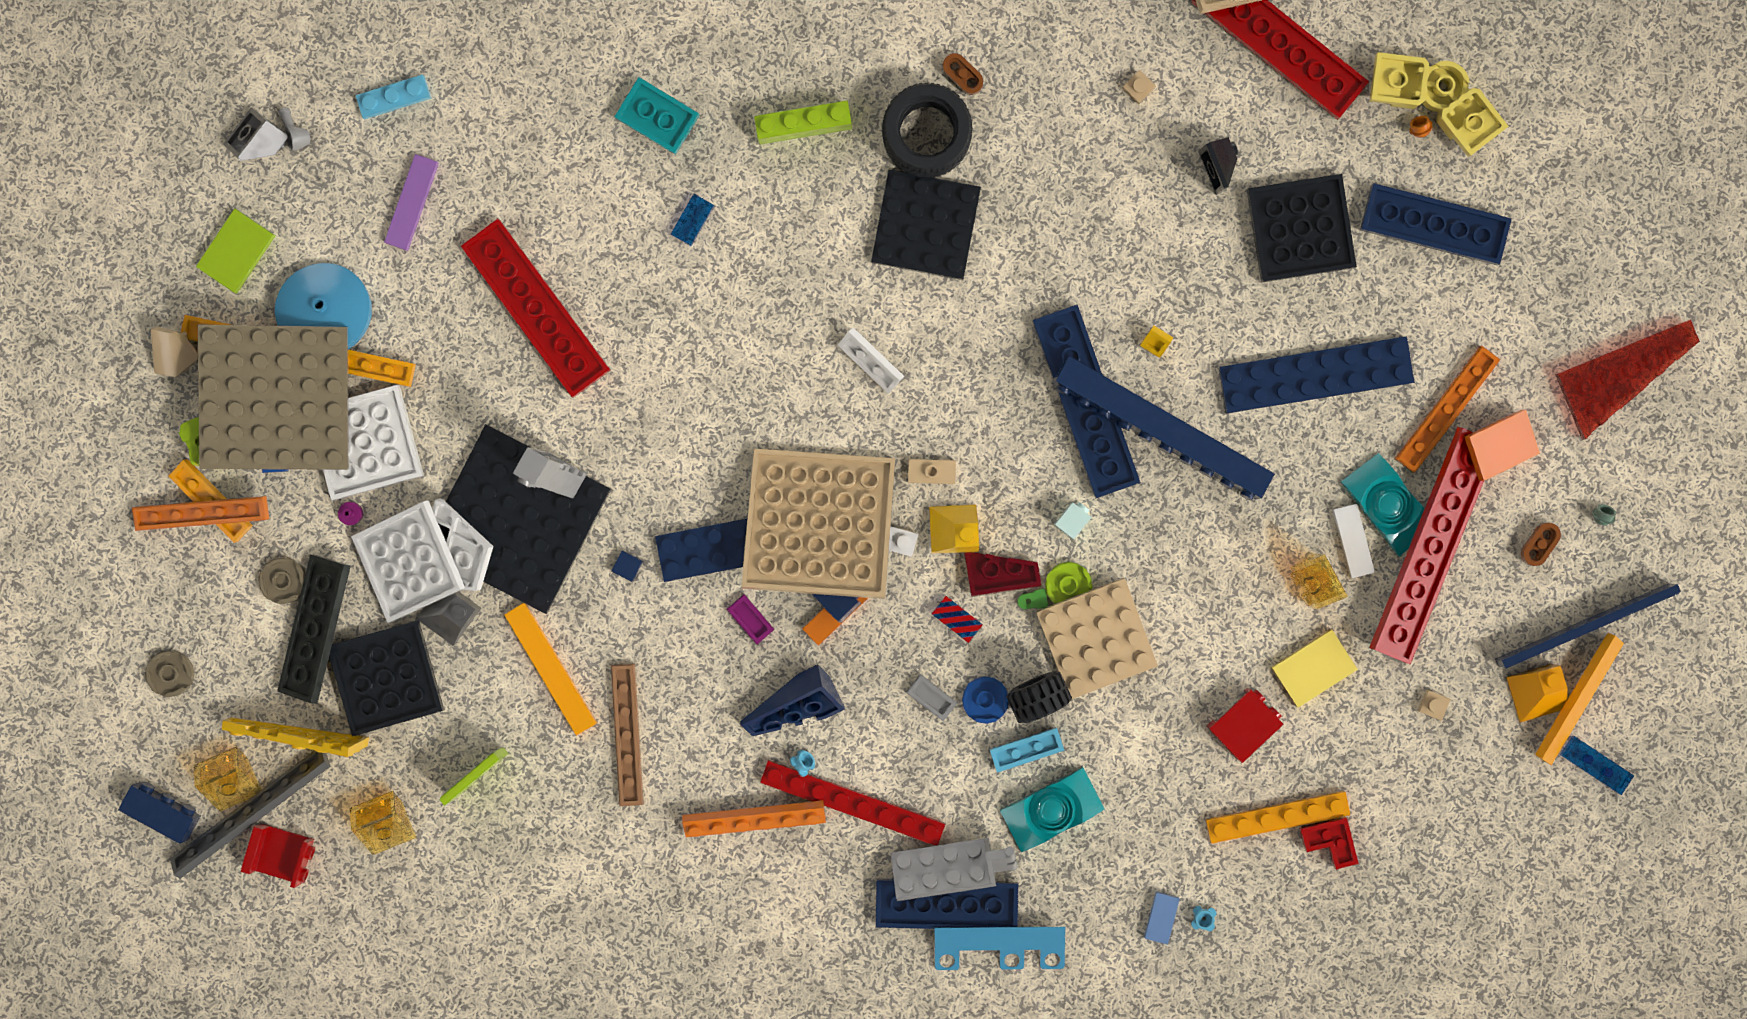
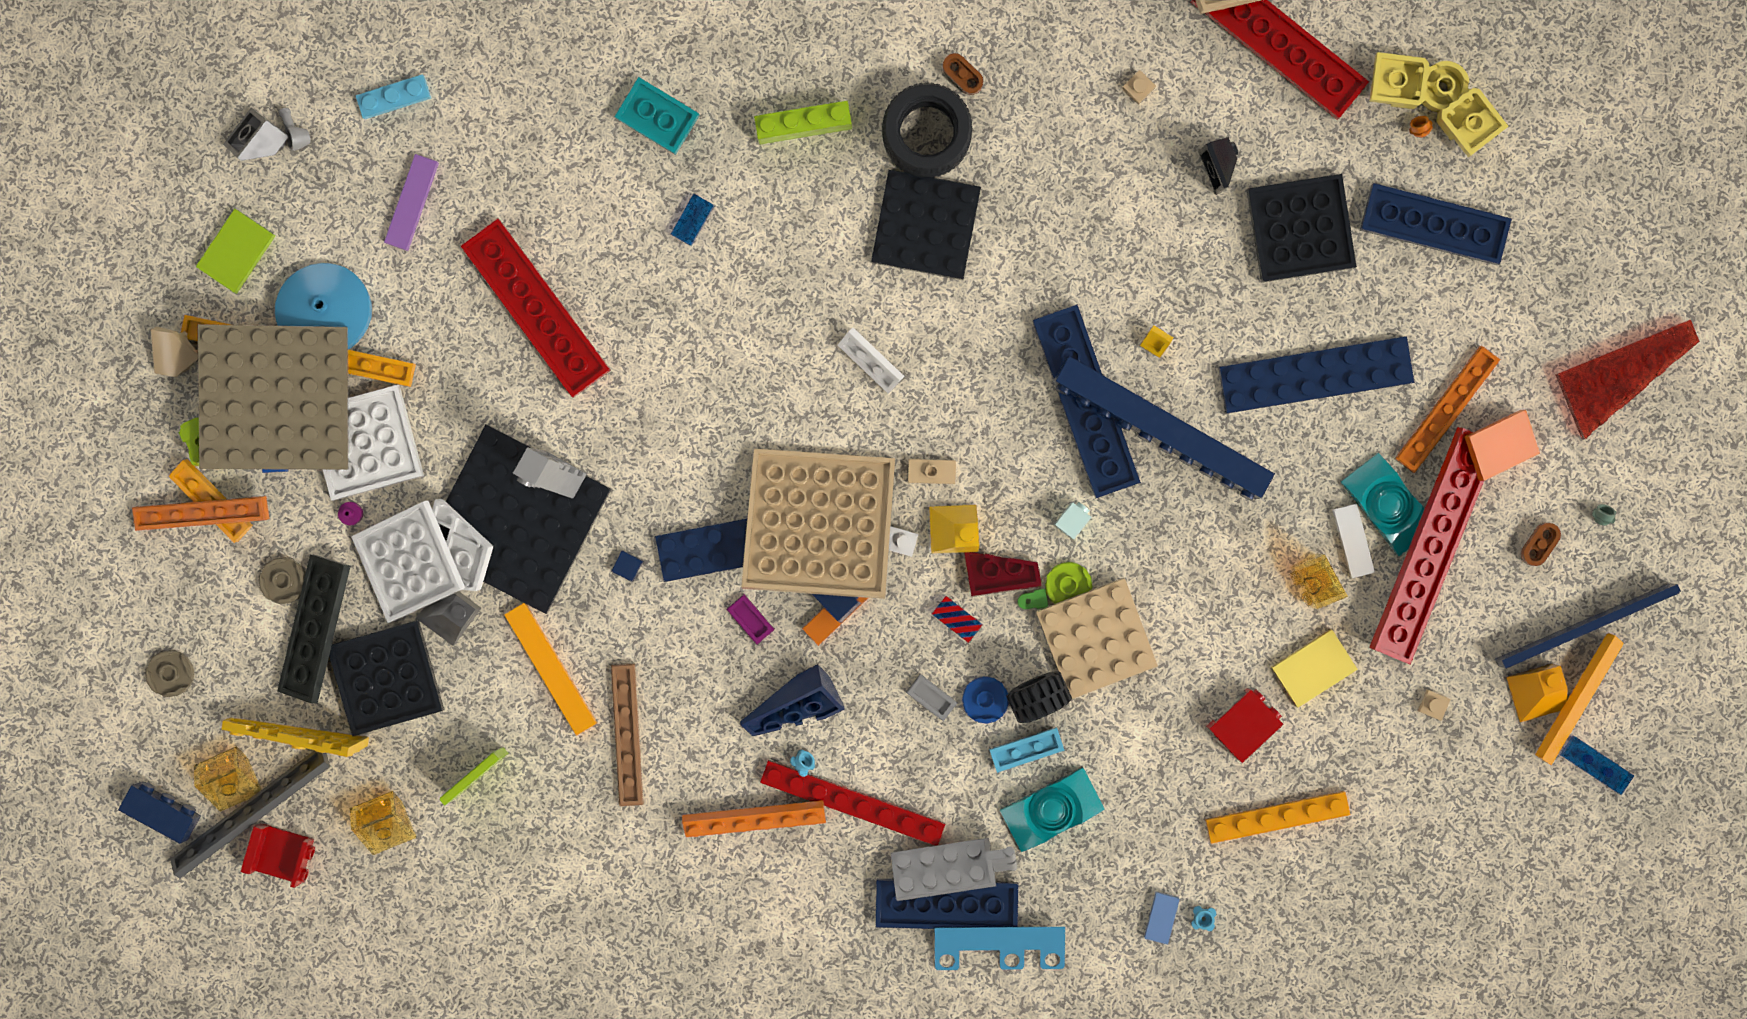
(1334, 835): red plate -> none

